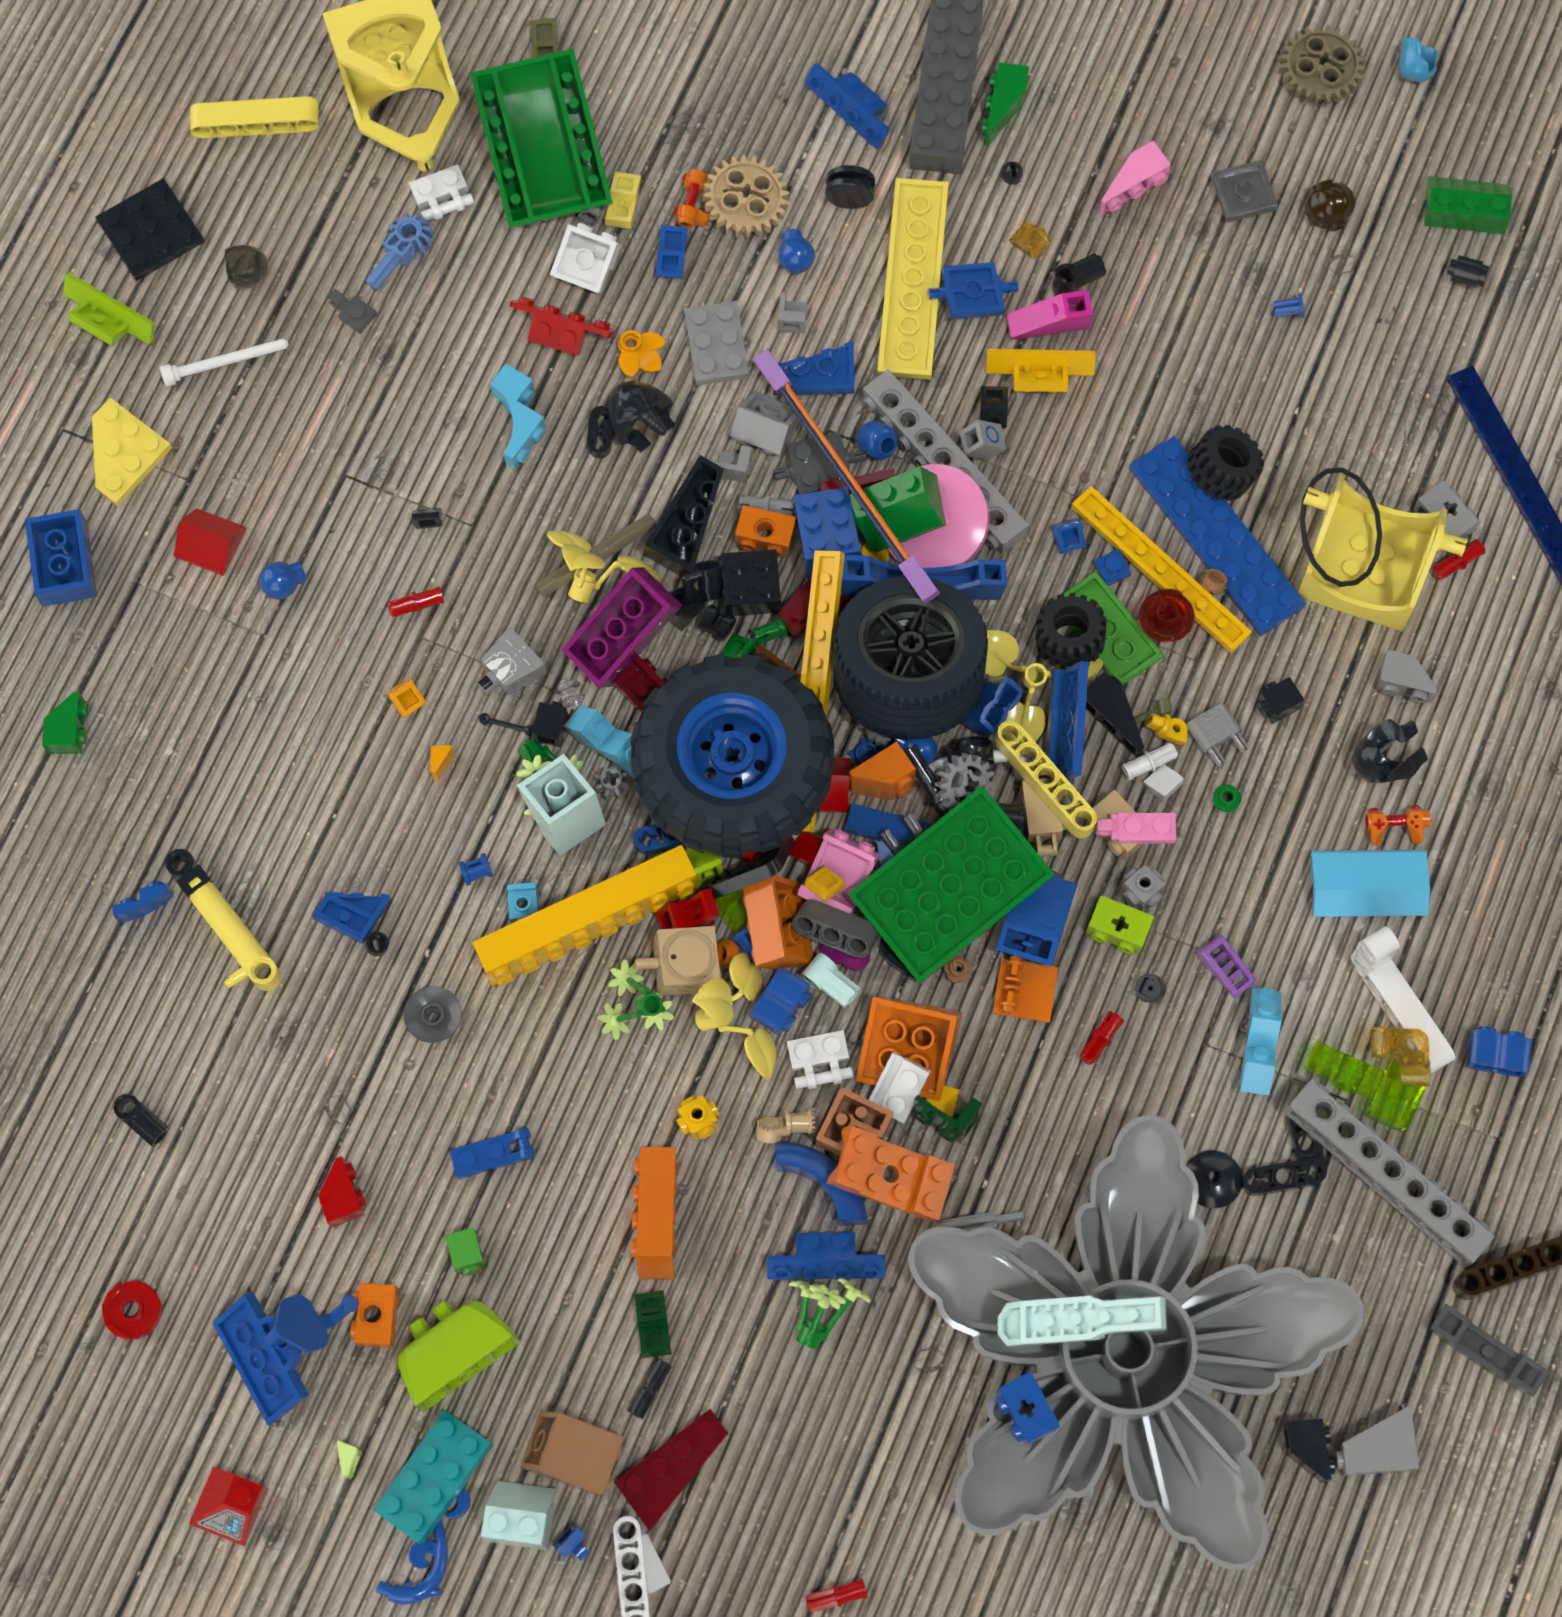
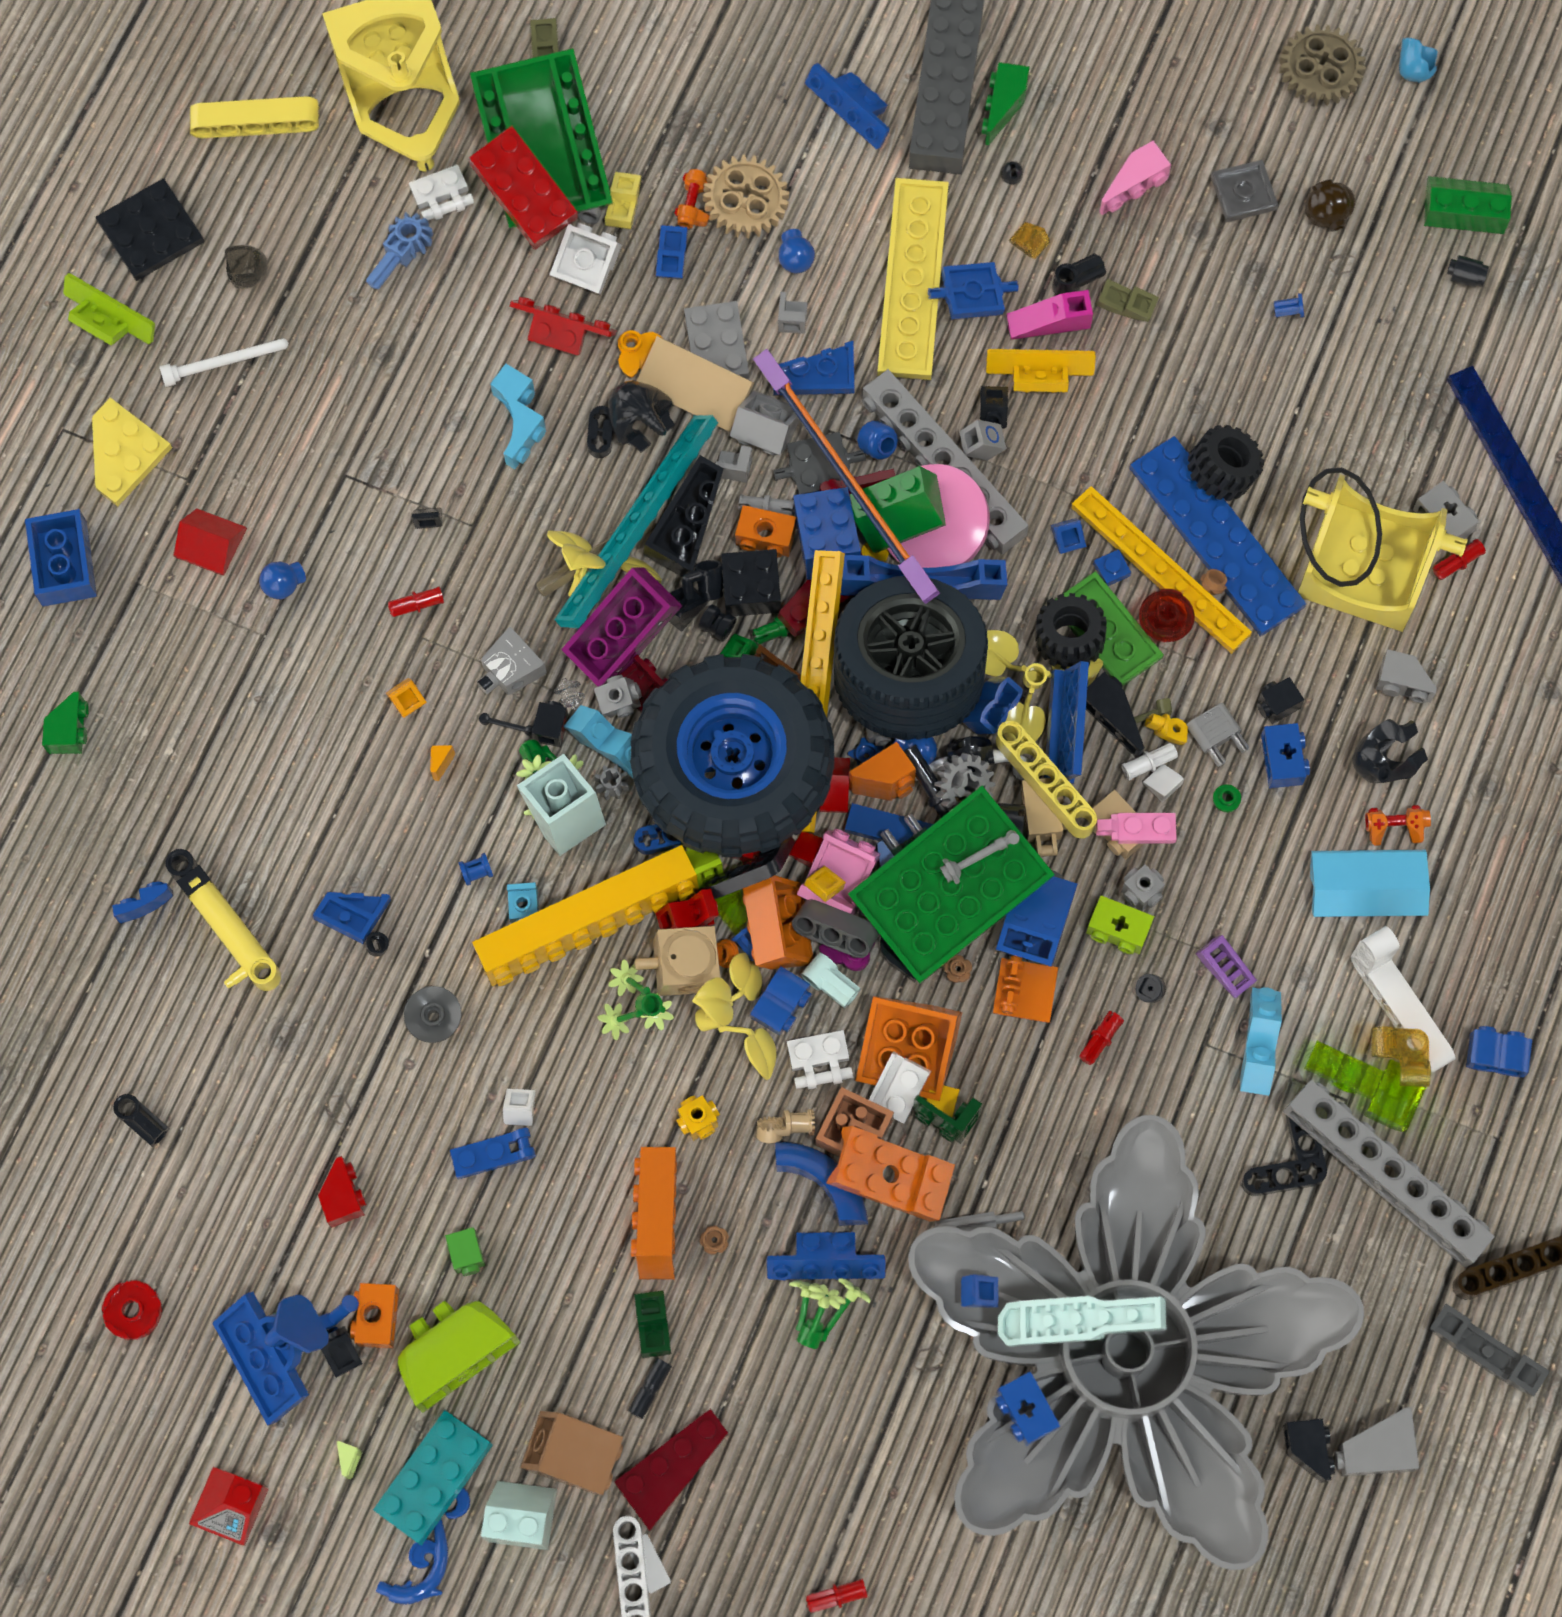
(340, 1352): none -> black bracket
(354, 312): dark grey plate -> none
(519, 1107): none -> white slope
(523, 188): none -> red brick
(570, 1542): blue tile -> none
(618, 696): none -> light grey brick
(637, 520): none -> teal plate
(695, 382): none -> tan tile
(714, 1232): none -> medium nougat plate
(850, 187): black head -> none
(952, 870): none -> light grey piece
(979, 1291): none -> blue slope
(1126, 302): none -> olive slope
(1220, 1193): black dish -> none
(1279, 770): none -> blue brick

